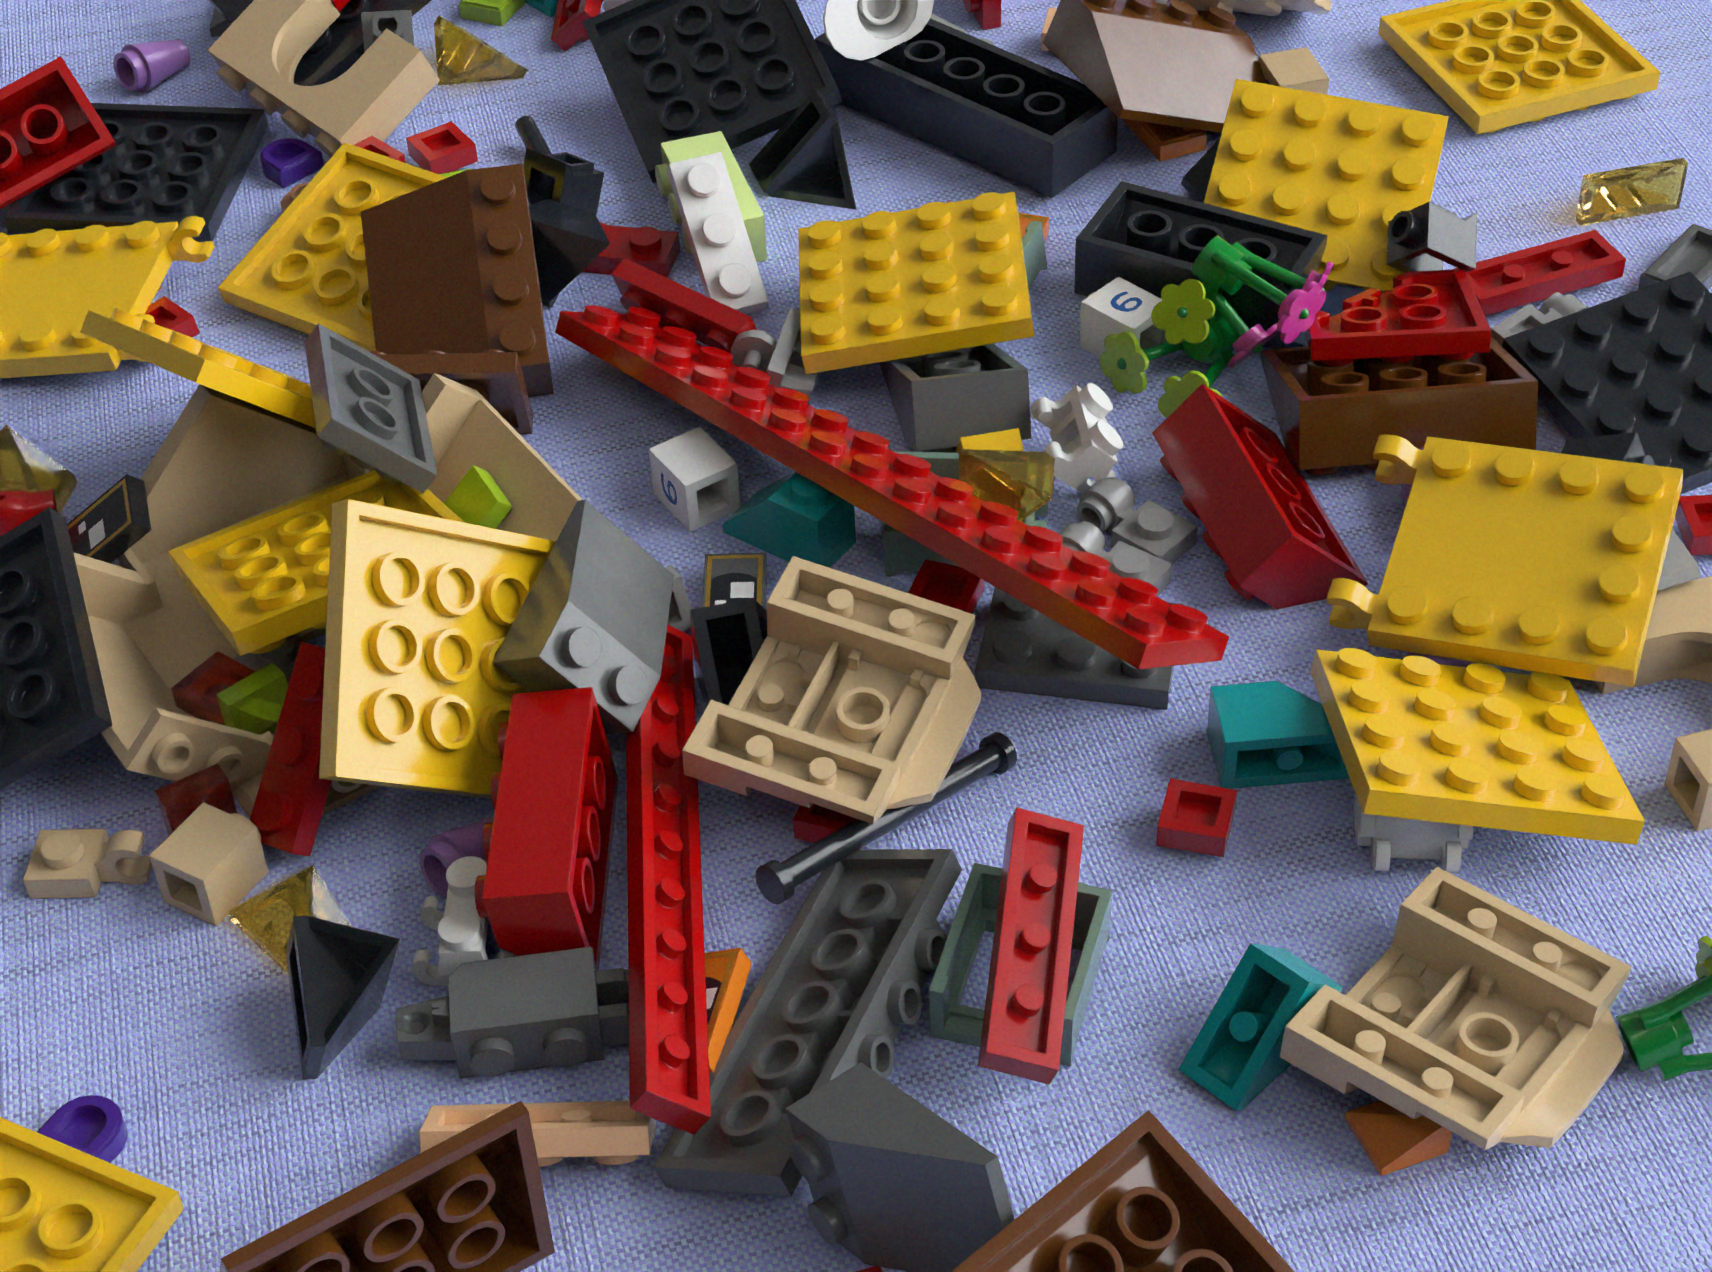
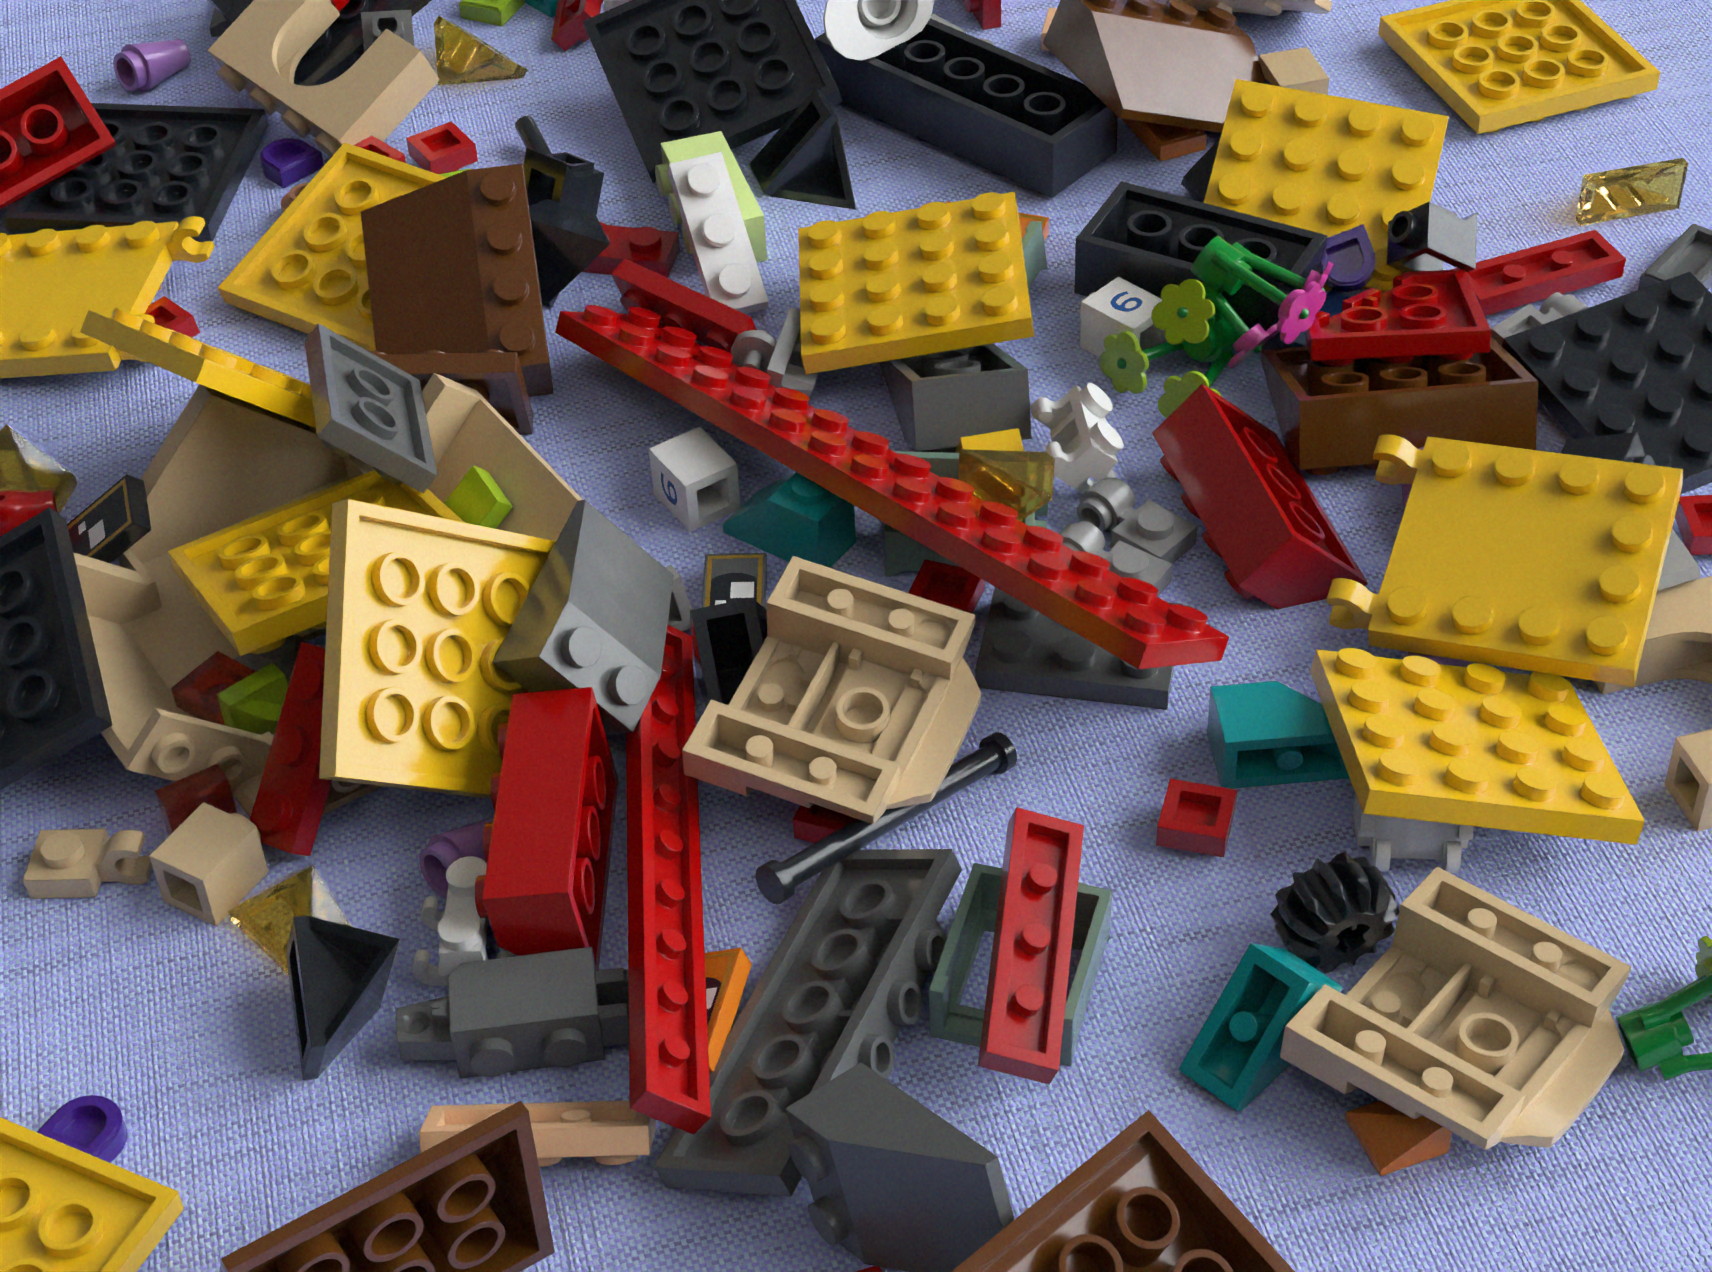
(1335, 912): none -> black gear
(1352, 259): none -> tile

